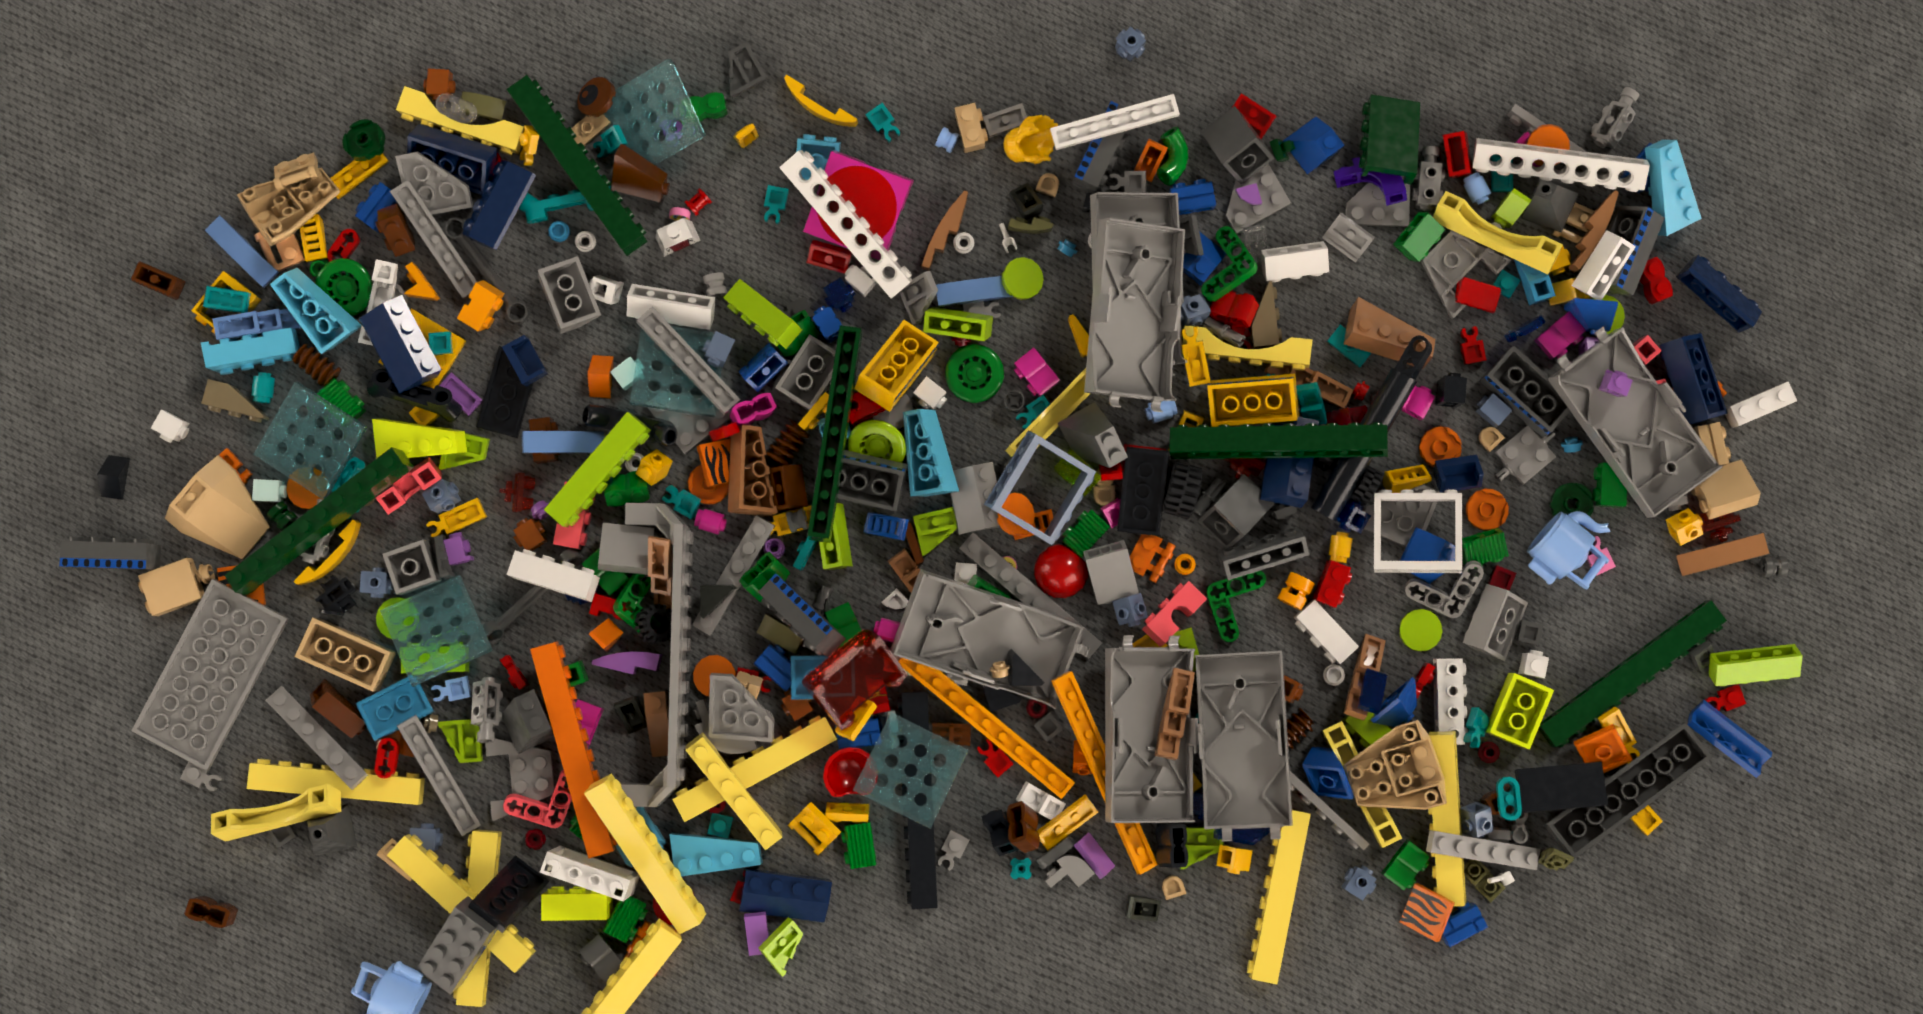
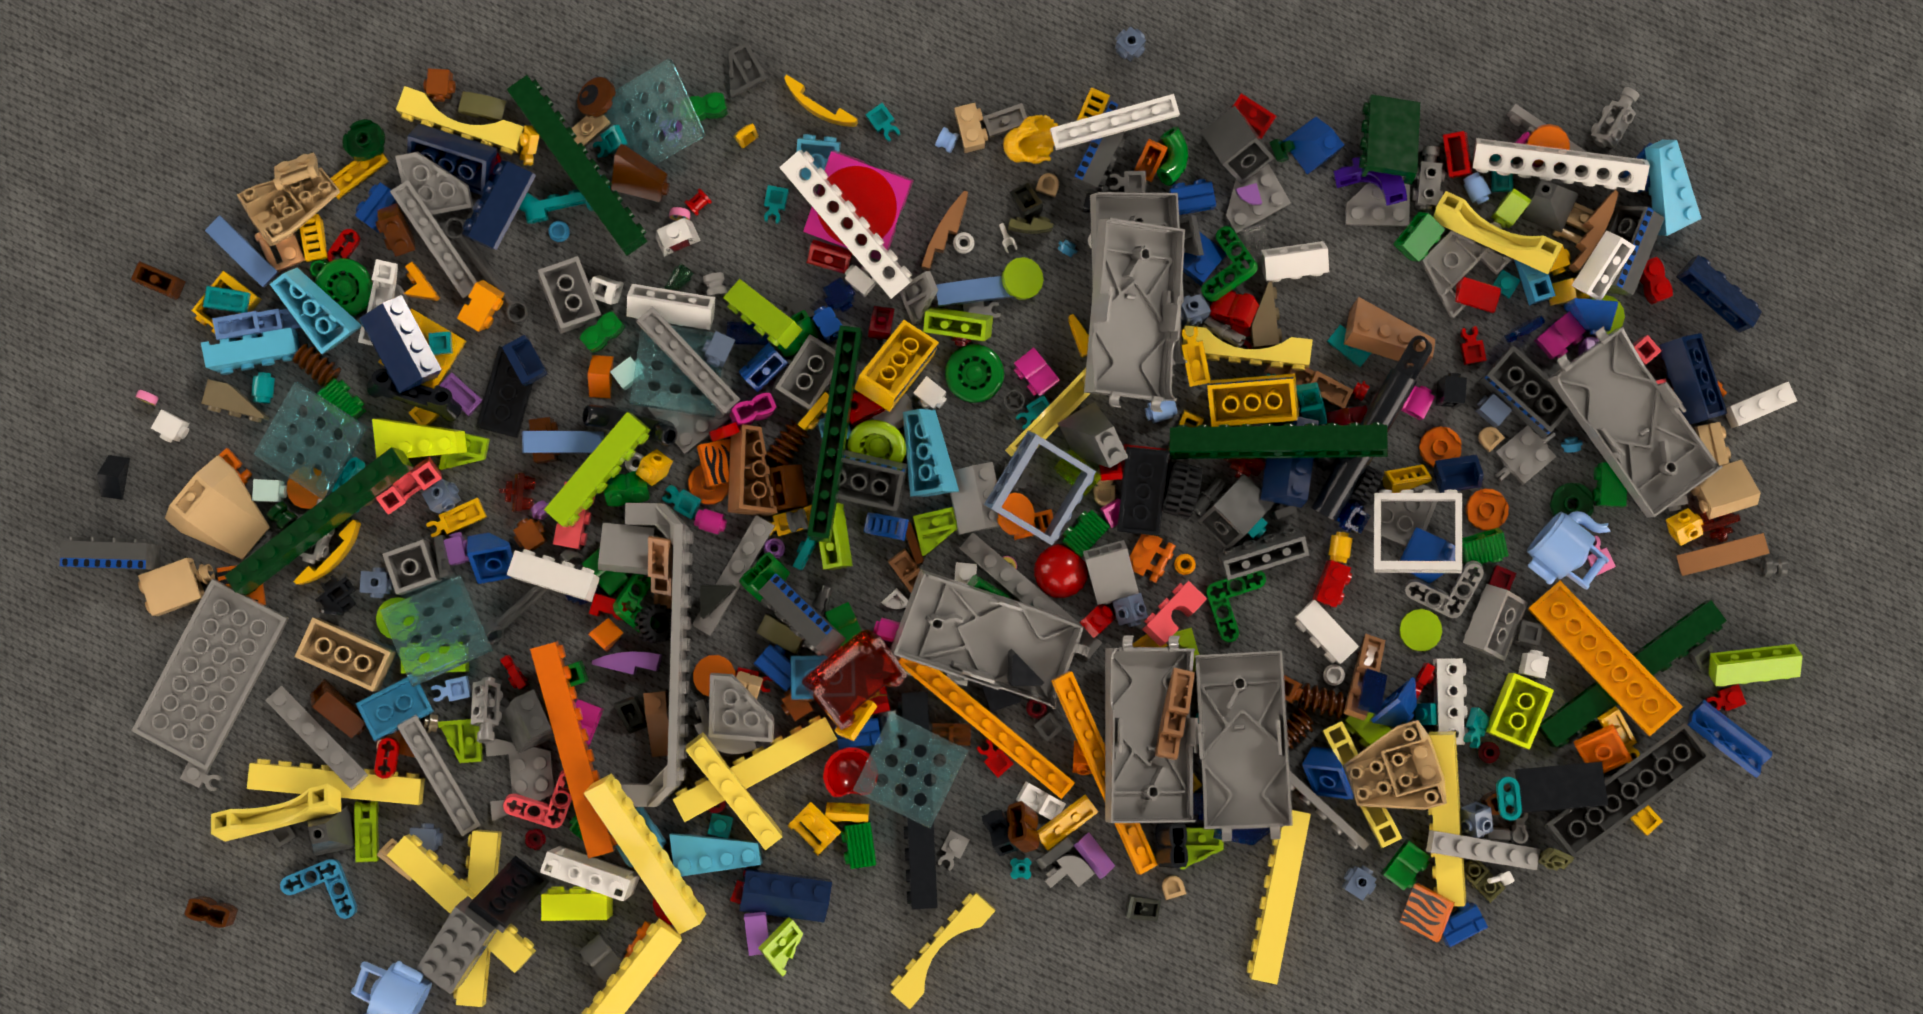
(147, 397): none -> bright pink tile
(330, 880): none -> dark azure beam
(366, 832): none -> lime plate
(457, 108): clear plate -> none
(489, 557): none -> blue slope
(585, 234): white plate -> none
(598, 335): none -> green brick
(625, 919): green brick -> none
(680, 276): none -> clear green cone
(745, 334): none -> plate
(881, 322): none -> dark red slope
(970, 916): none -> light yellow arch
(999, 669): tan plate -> none
(1097, 94): none -> yellow slope
(1097, 620): none -> red plate
(1234, 858): yellow brick -> none
(1258, 529): none -> teal plate
(1299, 584): light orange wheel -> none
(1323, 700): none -> reddish brown piece
(1348, 237): light grey plate -> none
(1426, 713): none -> teal plate
(1605, 658): none -> light orange plate
(1615, 383): medium lavender brick -> none

